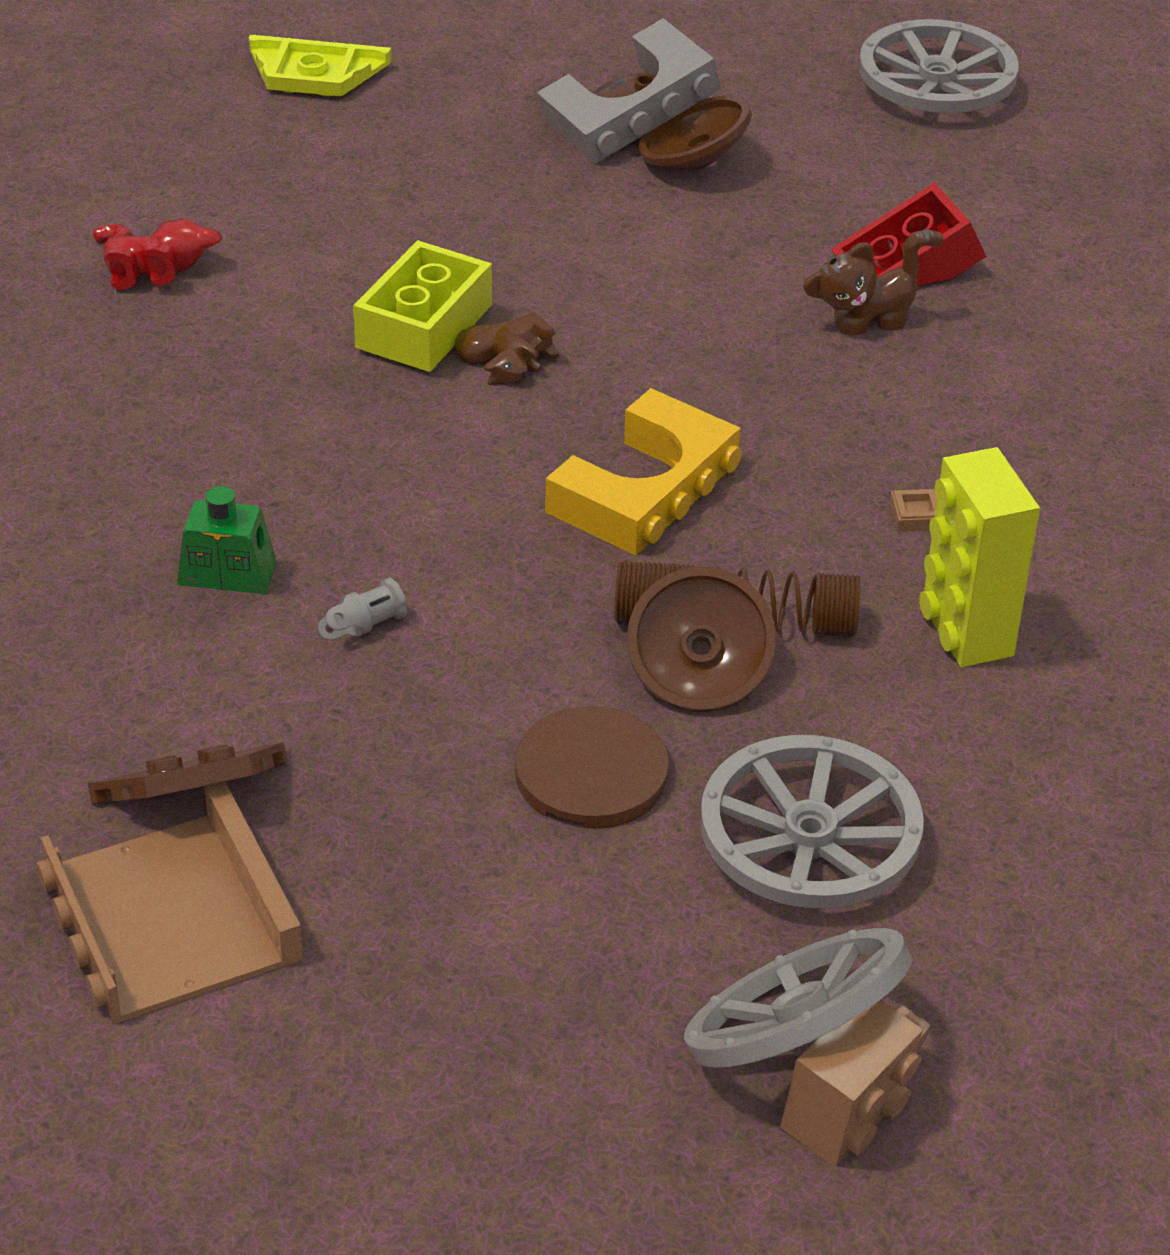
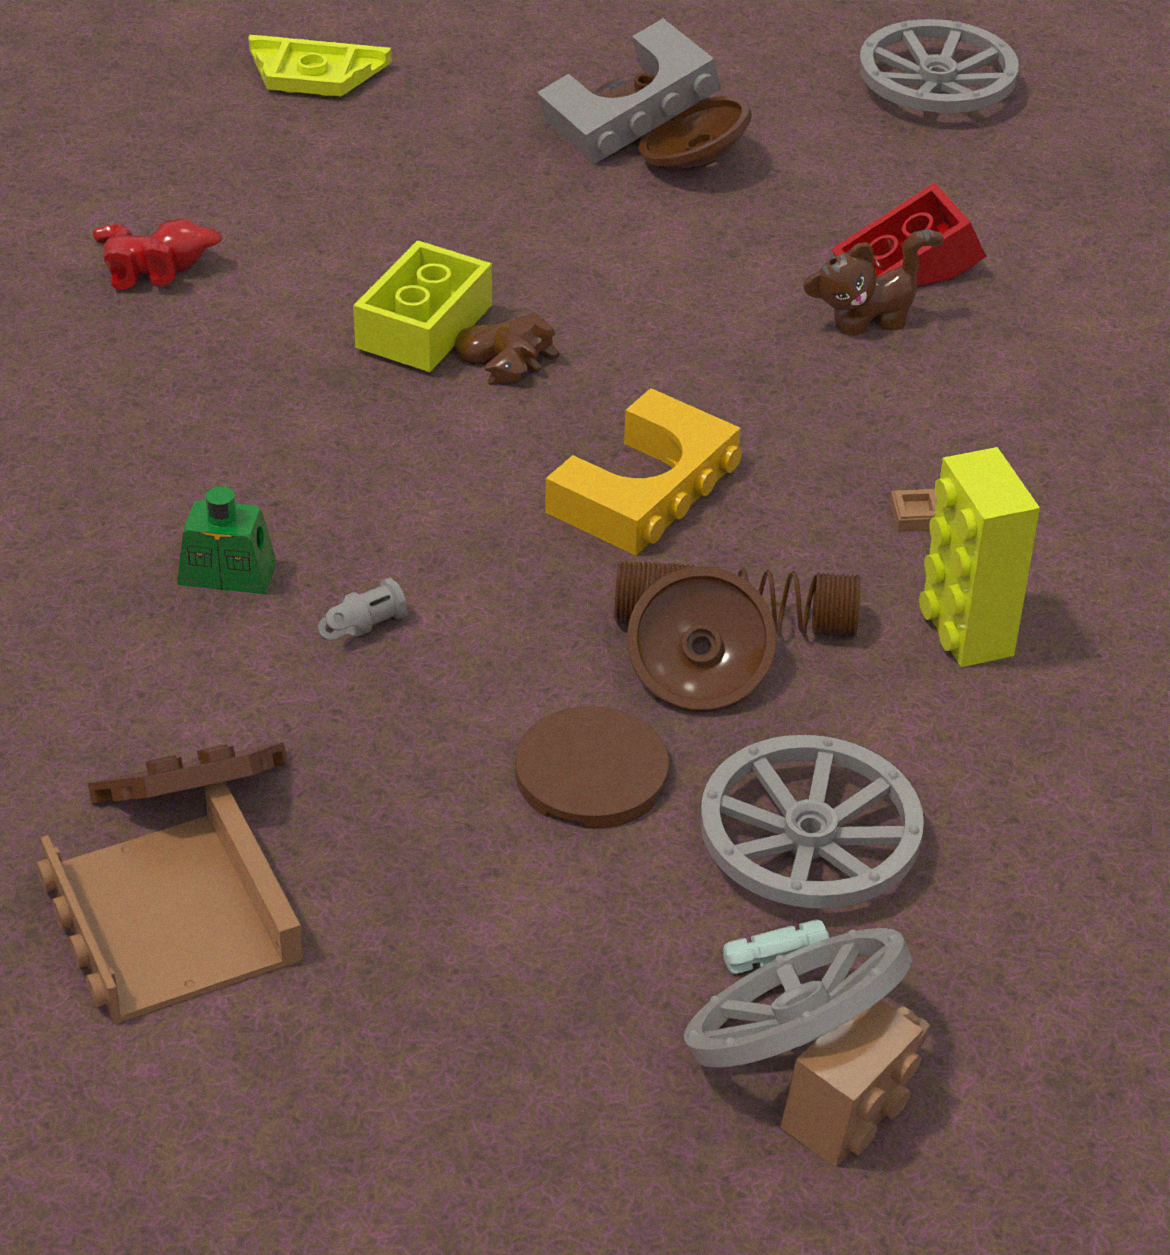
(767, 946): none -> light aqua axle

